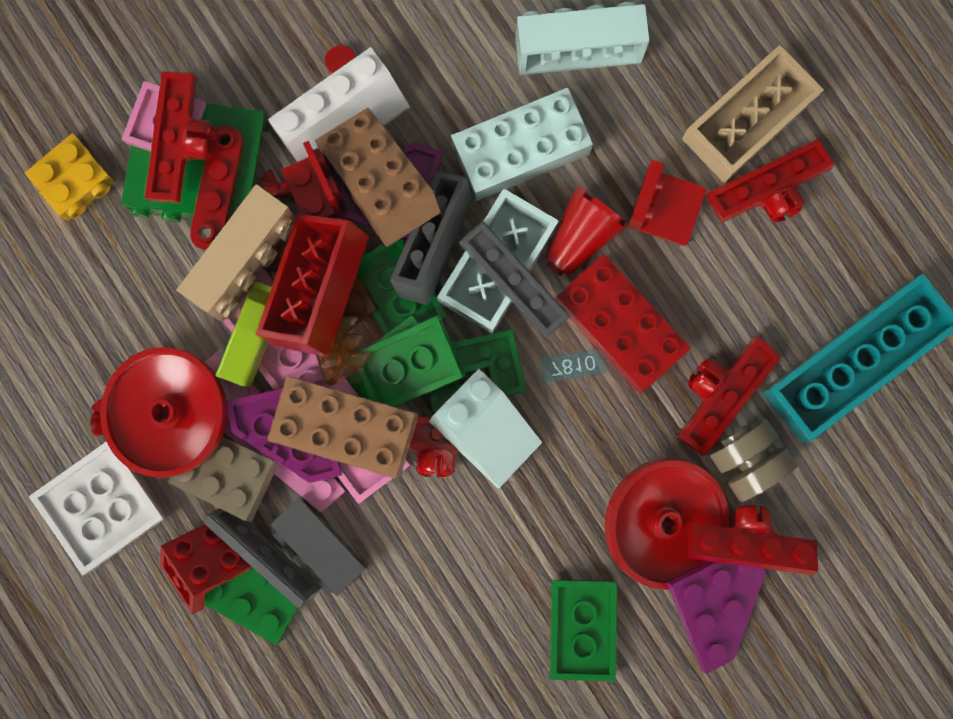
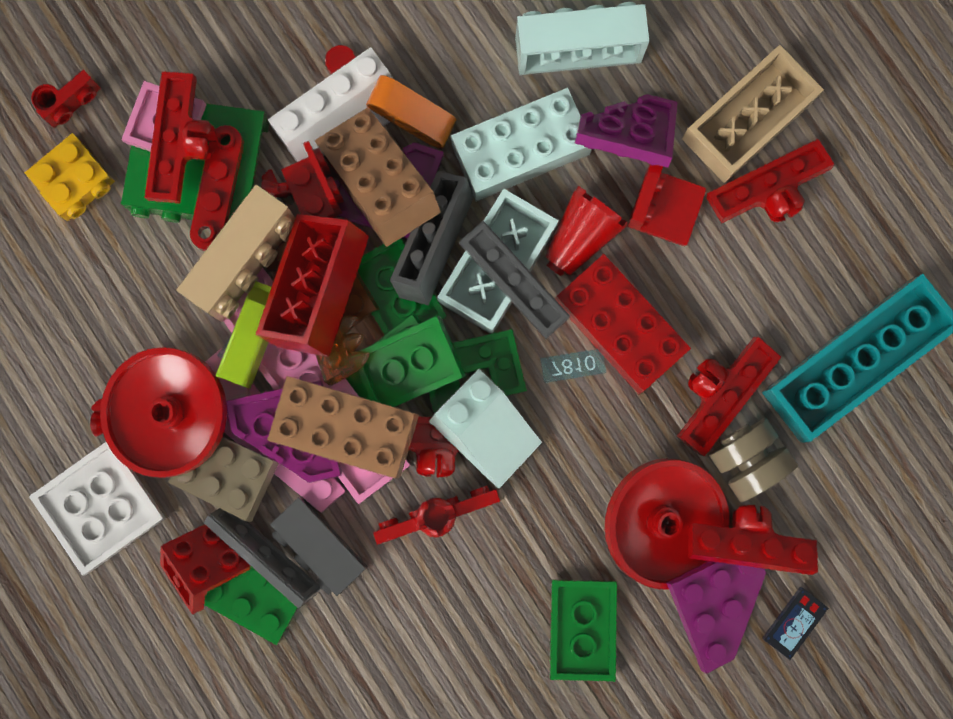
(69, 98): none -> red plate
(411, 111): none -> orange beam
(436, 515): none -> red plate
(633, 130): none -> magenta plate
(795, 623): none -> tile

